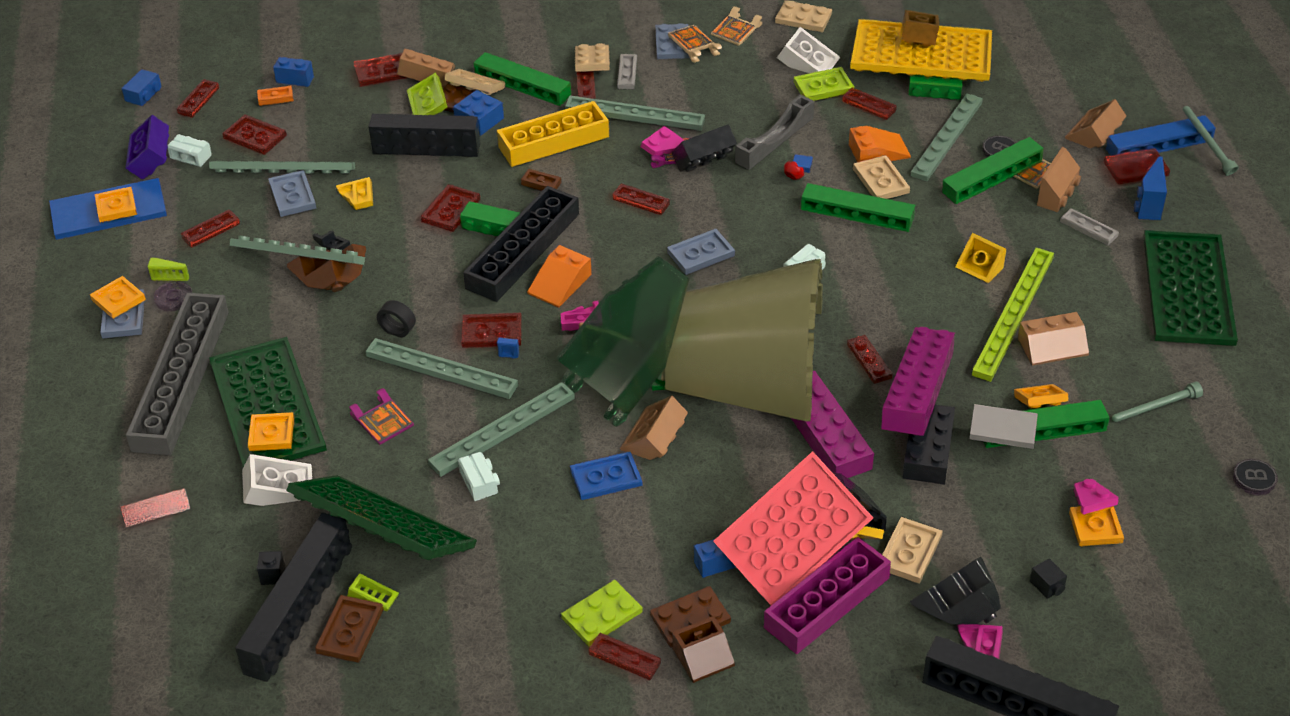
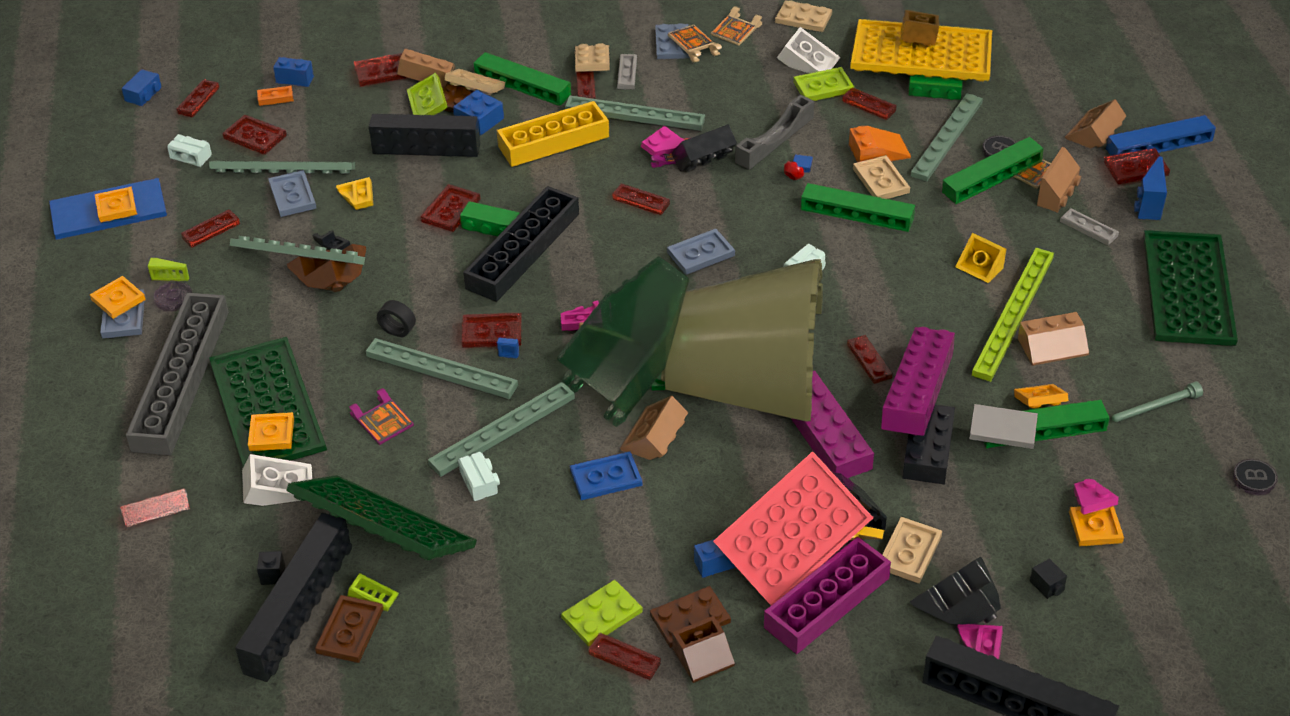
(147, 147): dark purple brick -> none
(540, 180): reddish brown plate -> none
(560, 276): orange slope -> none
(1228, 165): sand green piece -> none

